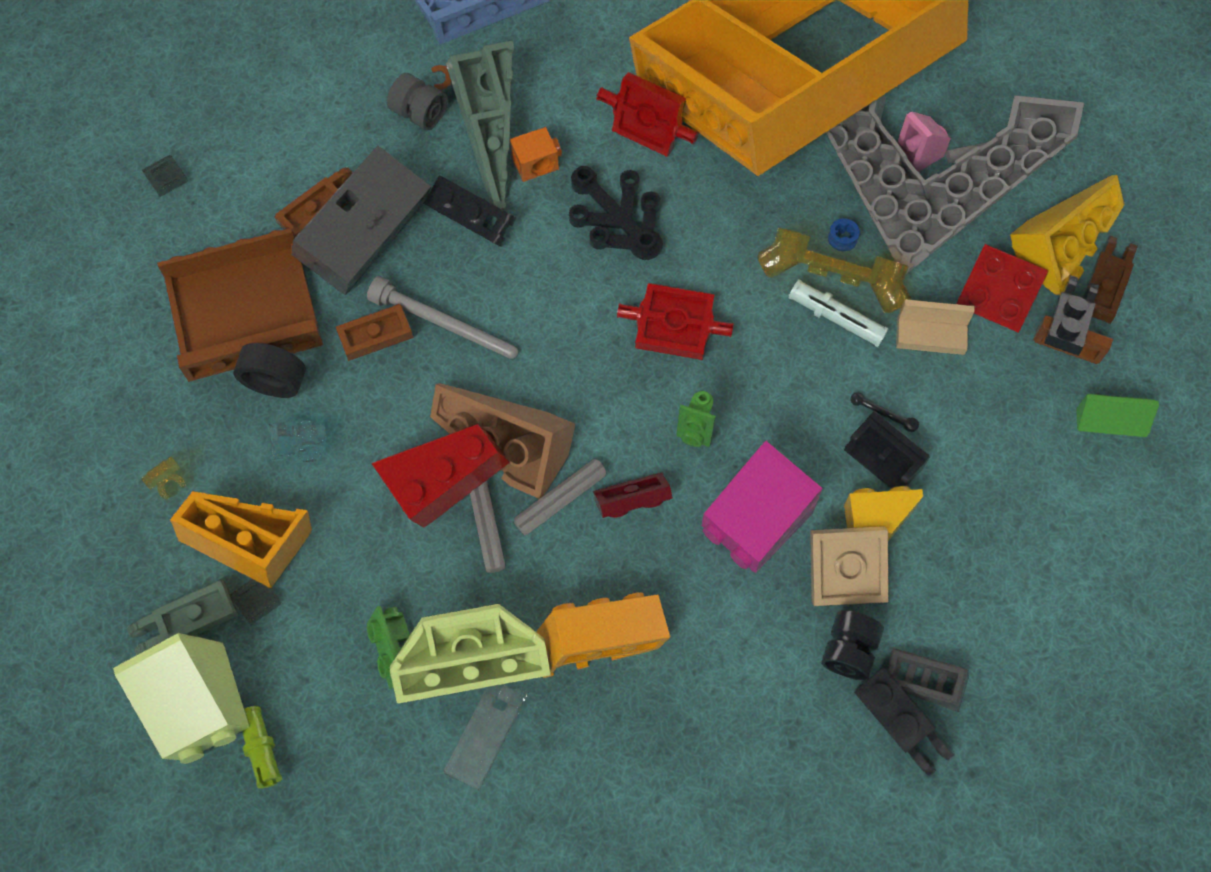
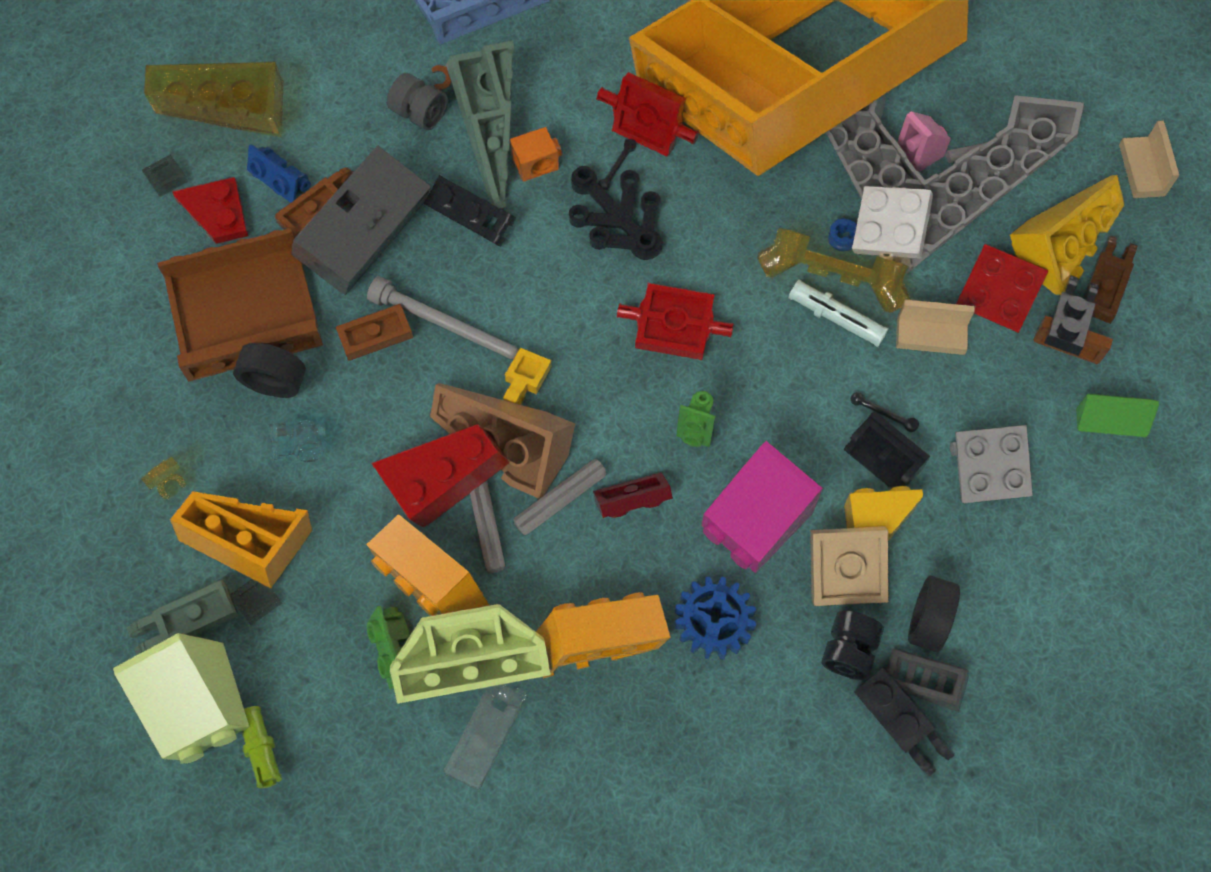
(215, 208): none -> red wing
(219, 94): none -> clear yellow wedge
(271, 170): none -> blue hinge
(424, 569): none -> light orange wedge
(525, 374): none -> yellow plate
(629, 146): none -> black hinge
(729, 619): none -> blue gear
(892, 222): none -> white plate
(934, 614): none -> black tyre
(993, 463): none -> light grey hinge
(1150, 163): none -> tan panel

